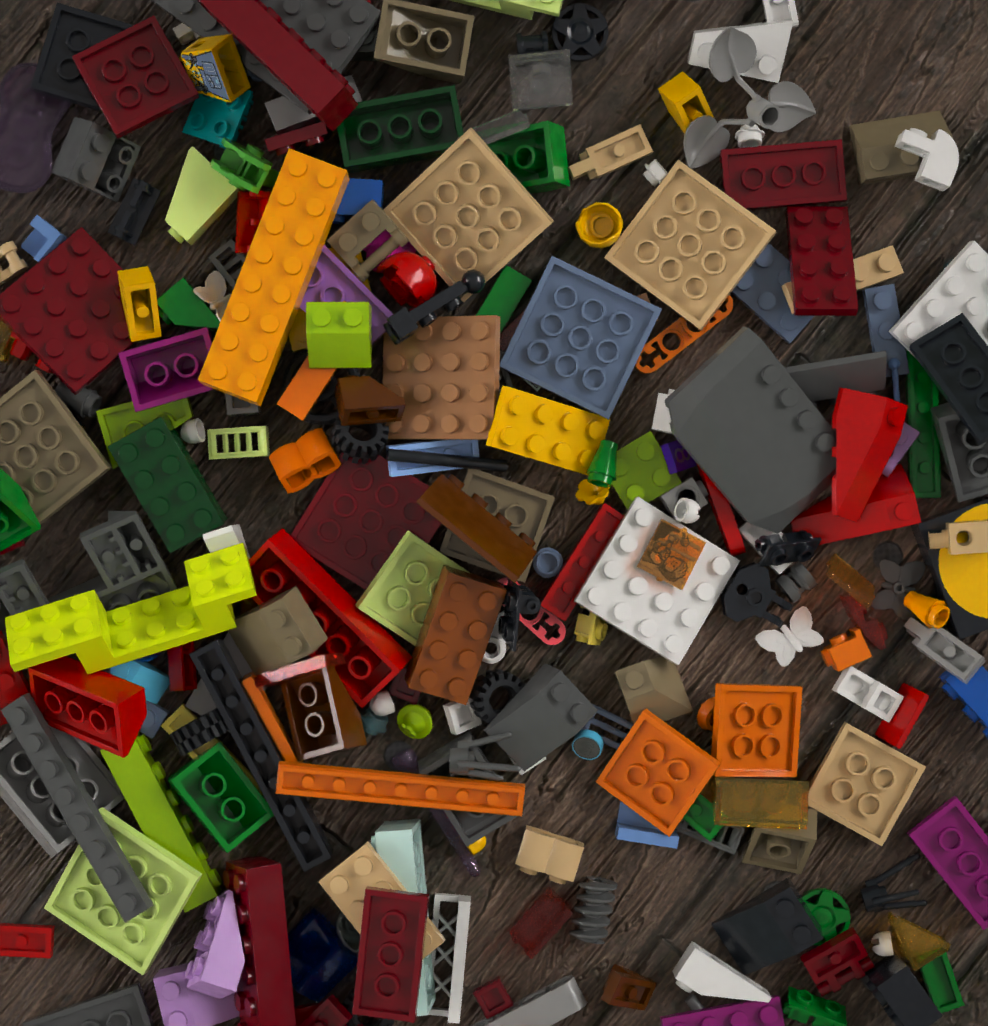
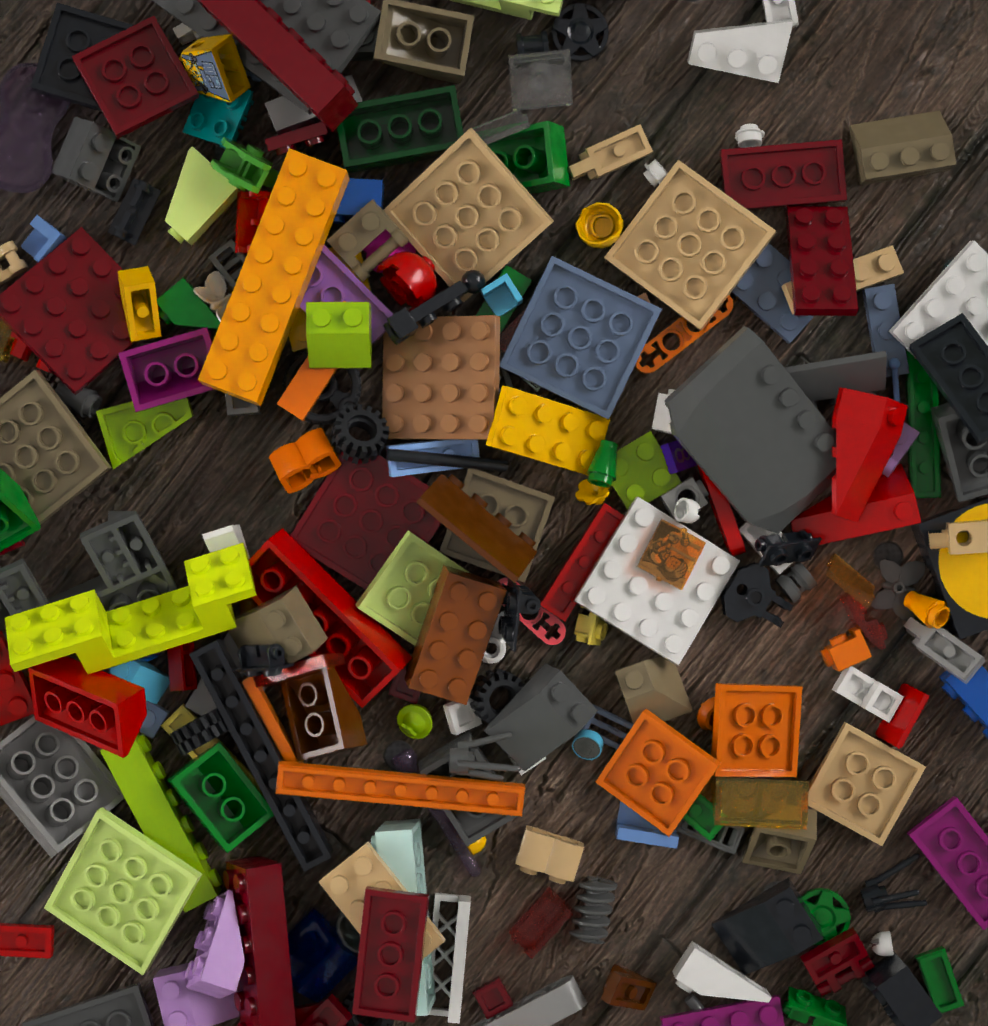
(77, 807): dark grey plate -> none
(167, 483): dark green brick -> none
(193, 431): white hinge -> none
(261, 659): none -> black hinge
(263, 442): yellowish green slope -> none
(366, 401): reddish brown slope -> none
(373, 723): clear light blue plate -> none
(382, 704): white hinge -> none
(501, 295): none -> medium azure panel
(547, 562): sand blue plate -> none
(684, 100): yellow slope -> none
(785, 108): light grey plant -> none
(792, 640): white piece -> none
(916, 943): clear yellow slope -> none
(938, 154): white brick -> none

